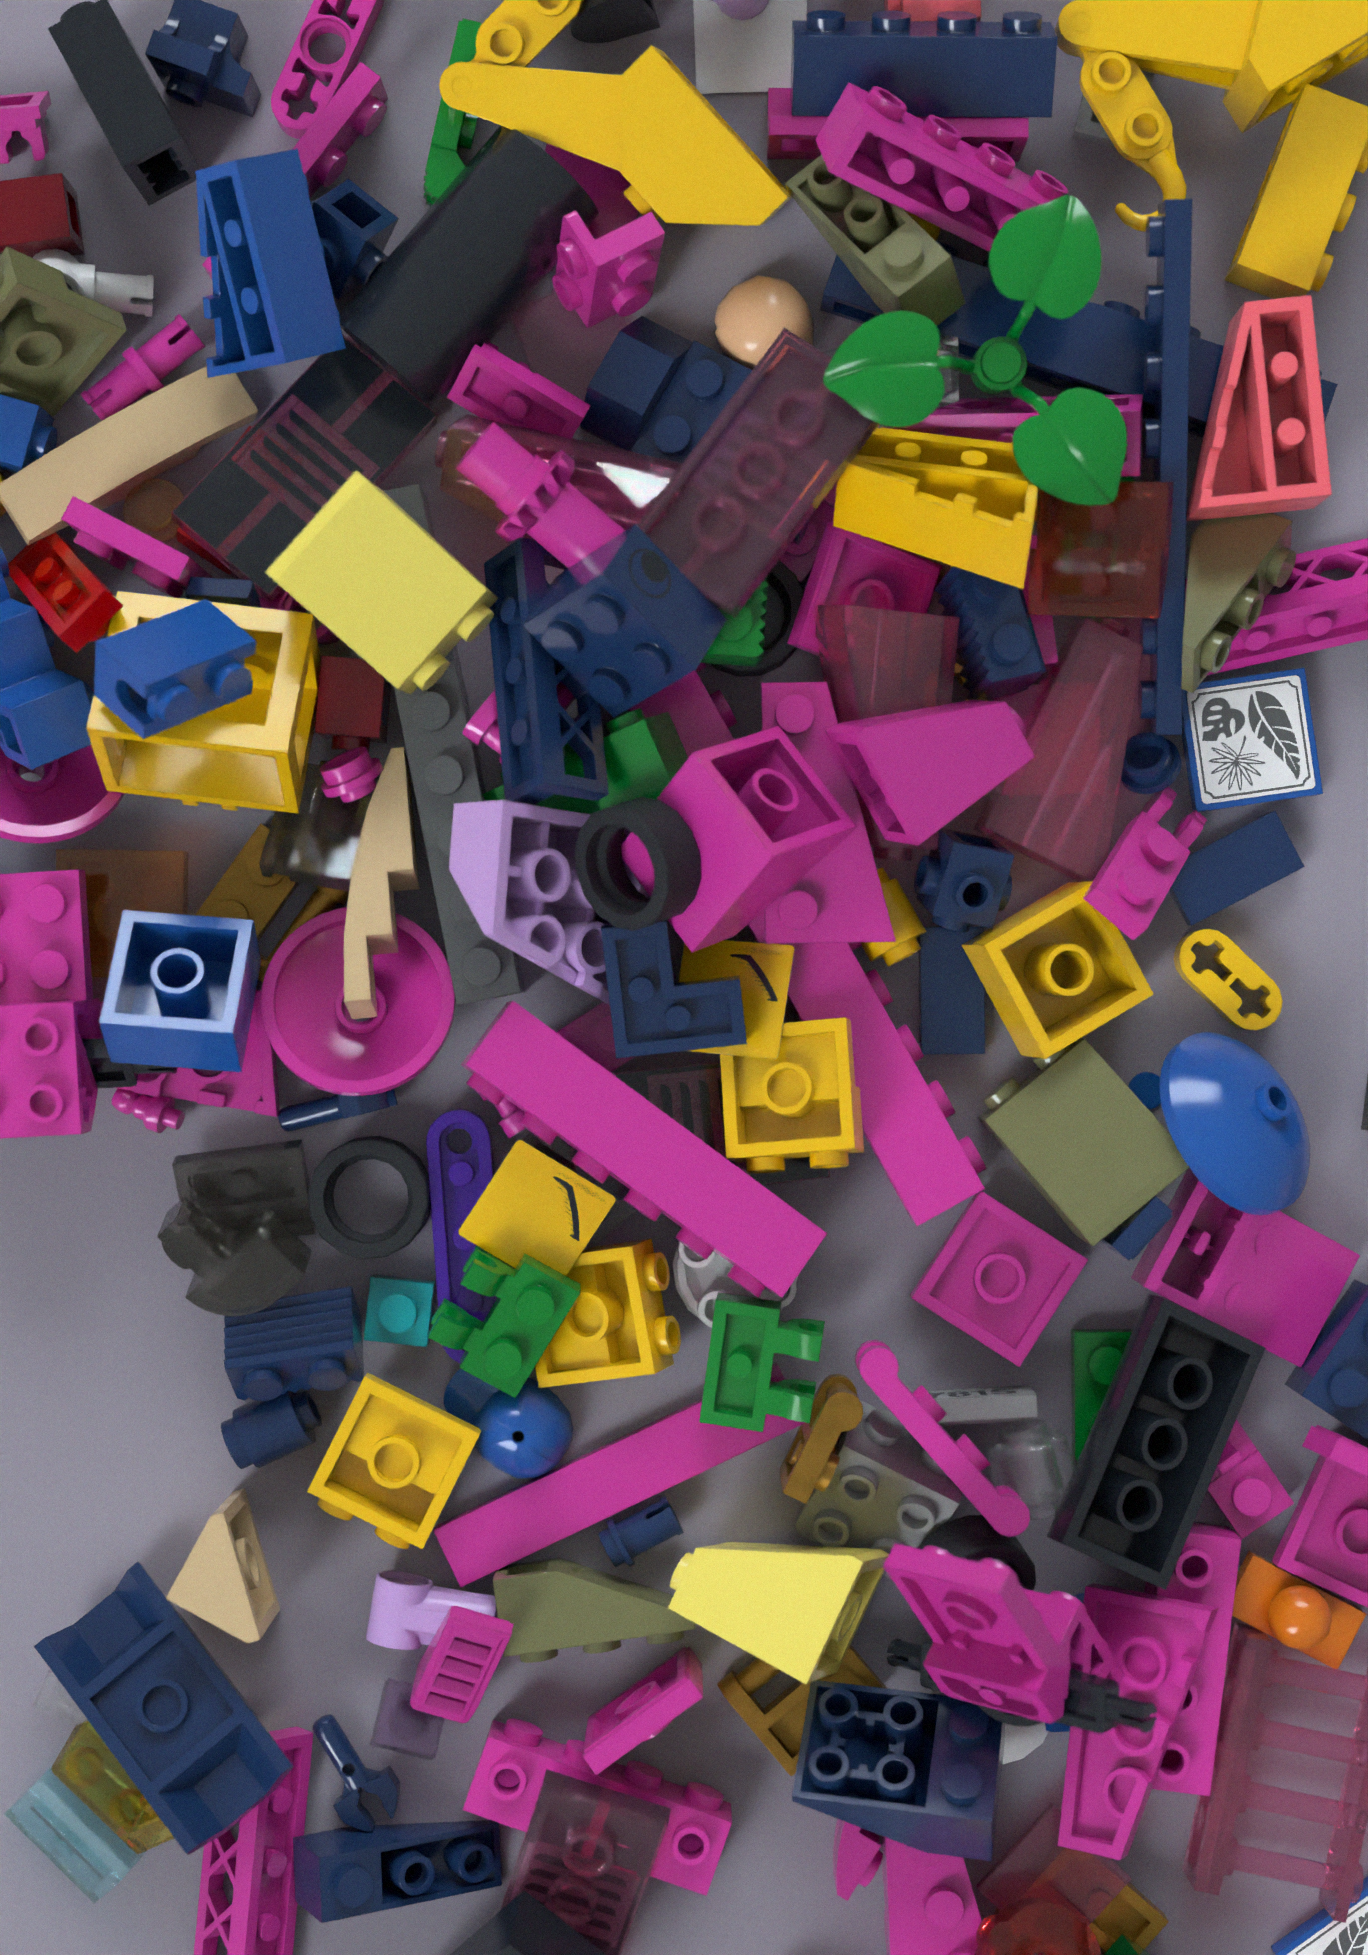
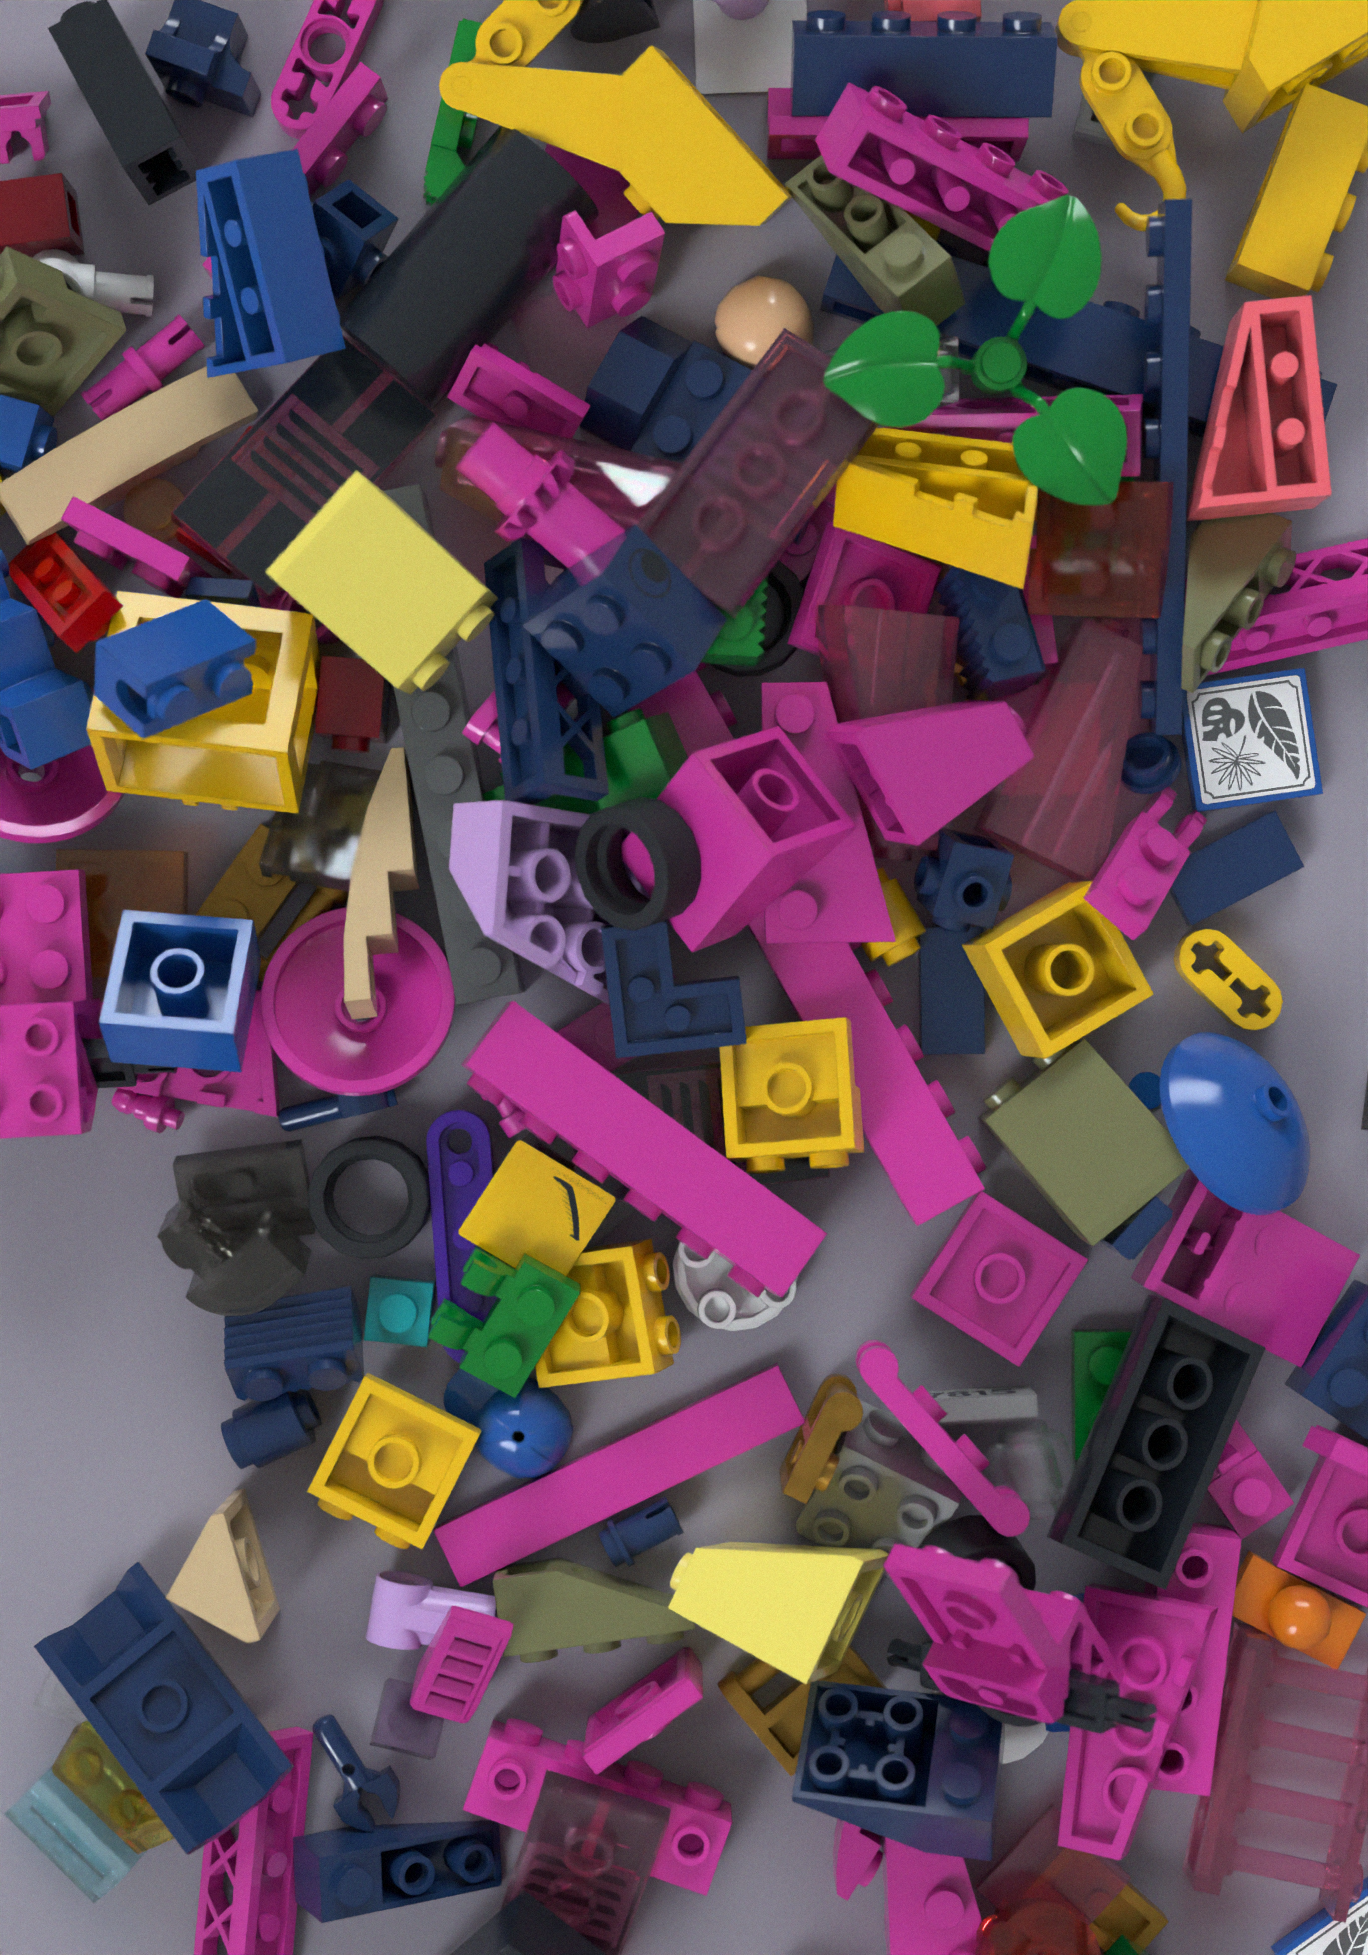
(350, 774): dark pink plate -> none
(741, 1364): green plate -> none
(764, 988): yellow sticker -> none

